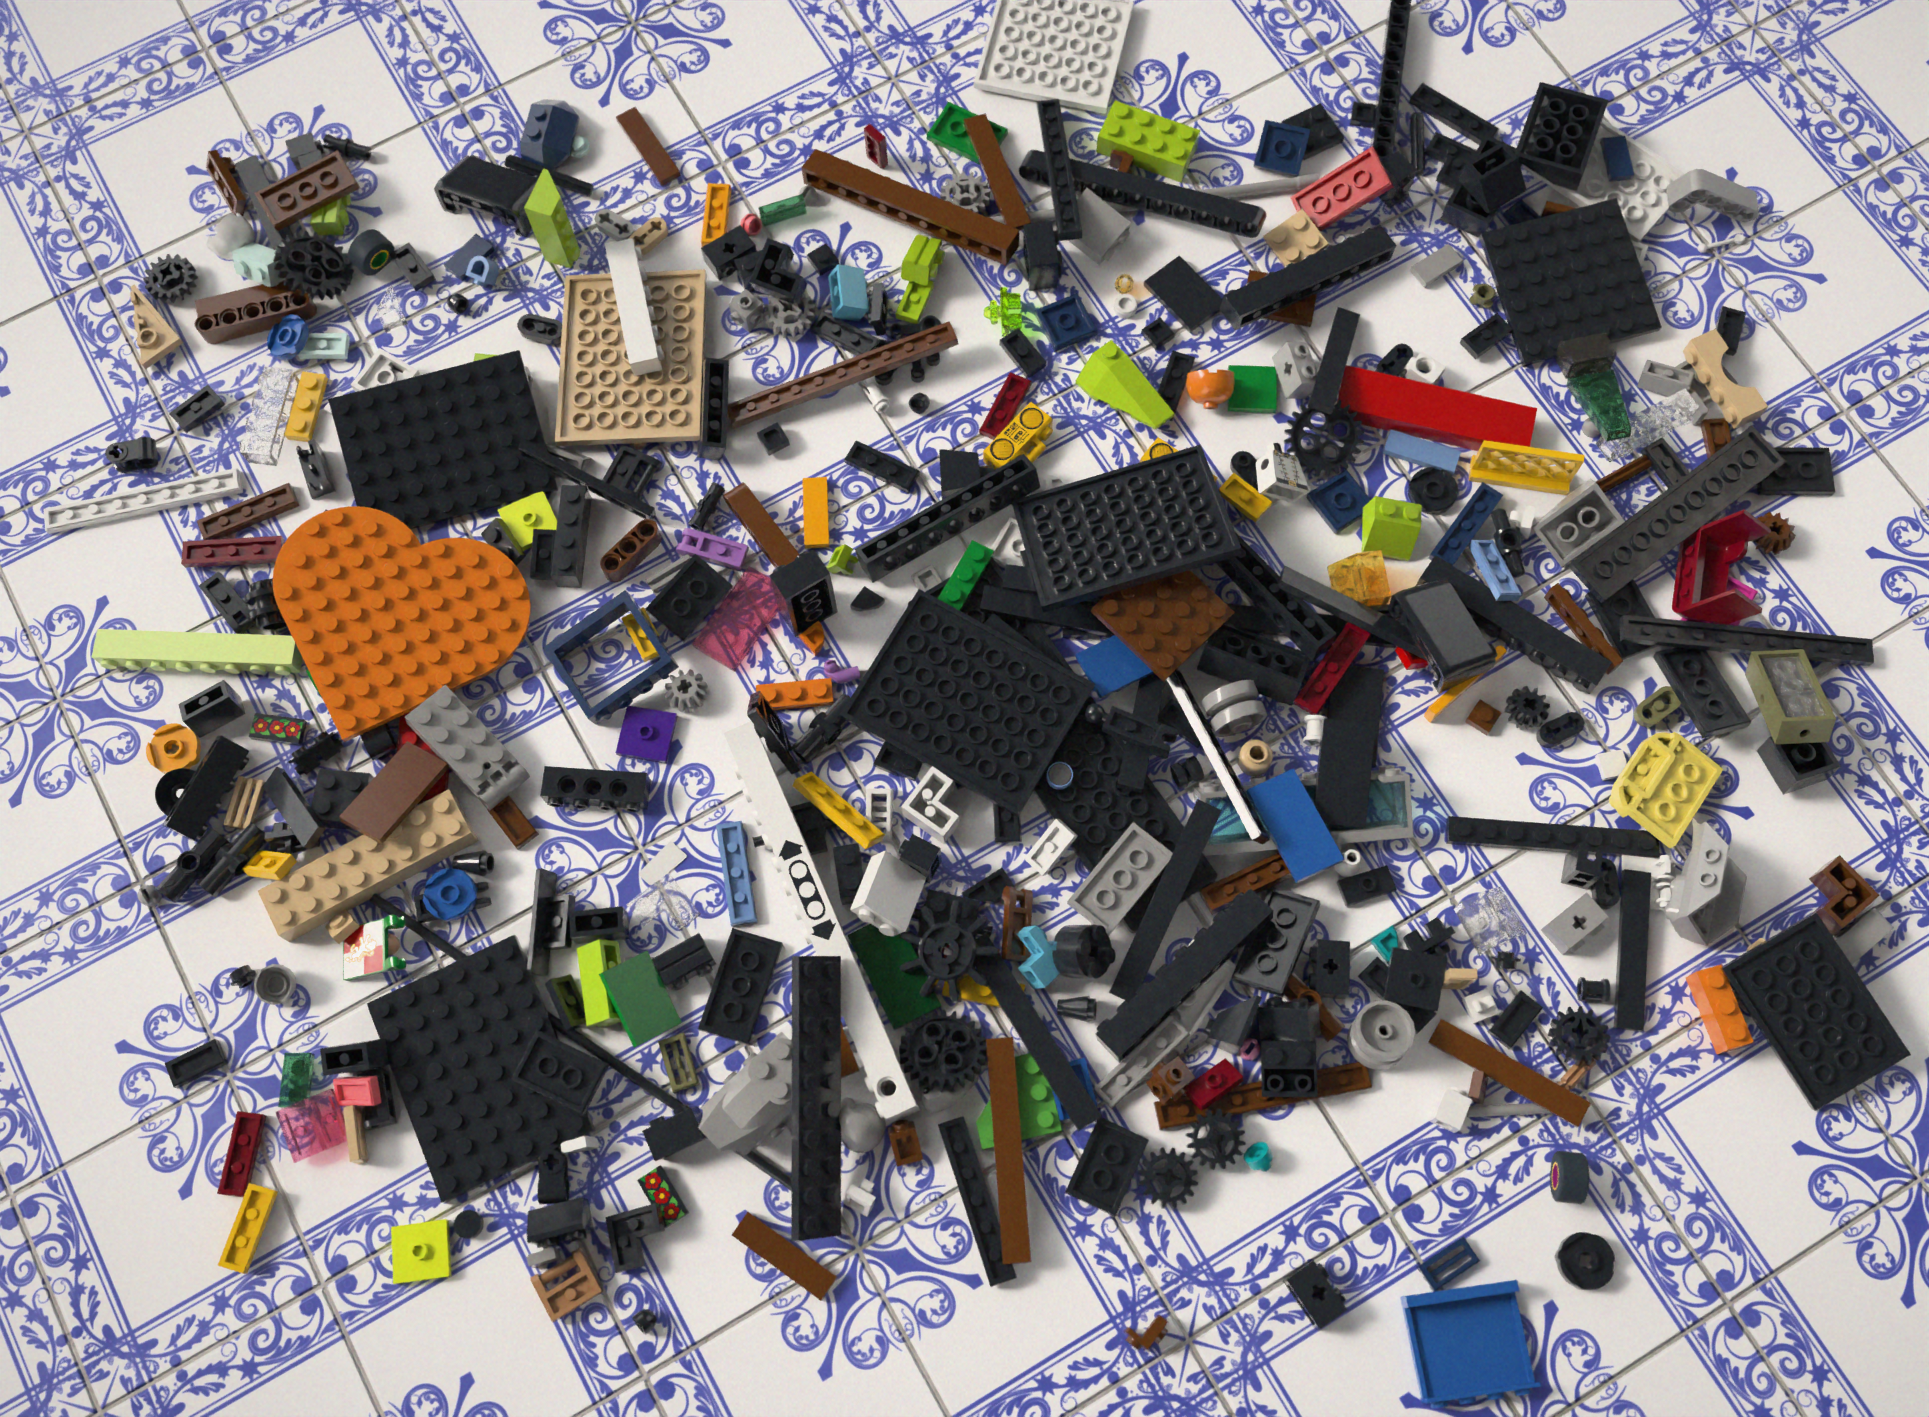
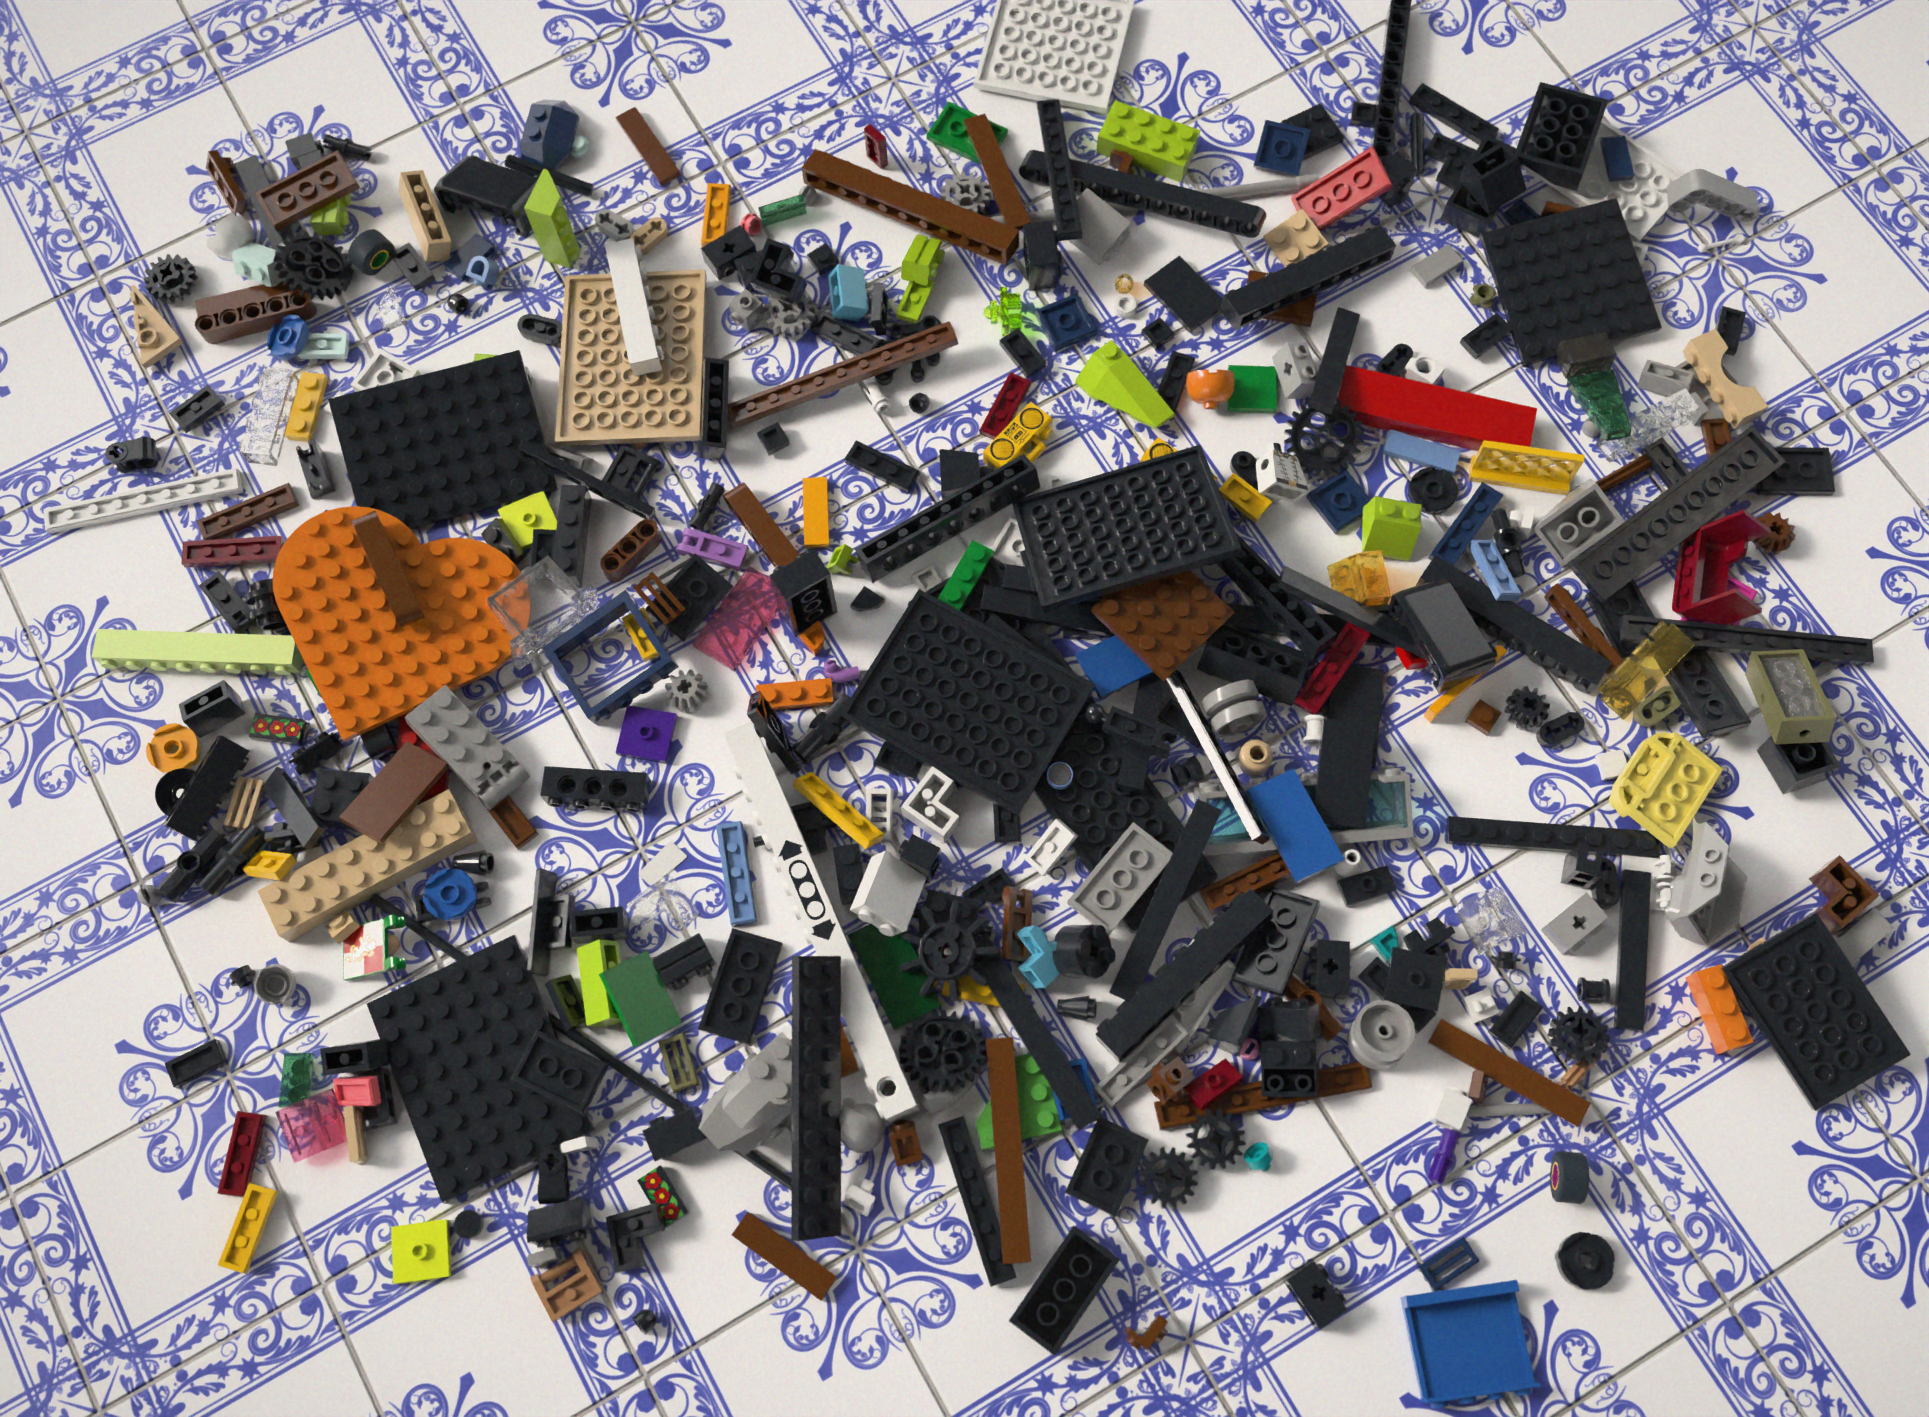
(387, 569): none -> reddish brown beam
(424, 216): none -> tan brick
(540, 608): none -> clear windscreen
(645, 583): none -> reddish brown tile
(1064, 1290): none -> black brick
(1443, 1156): none -> dark purple axle
(1652, 665): none -> clear yellow windscreen

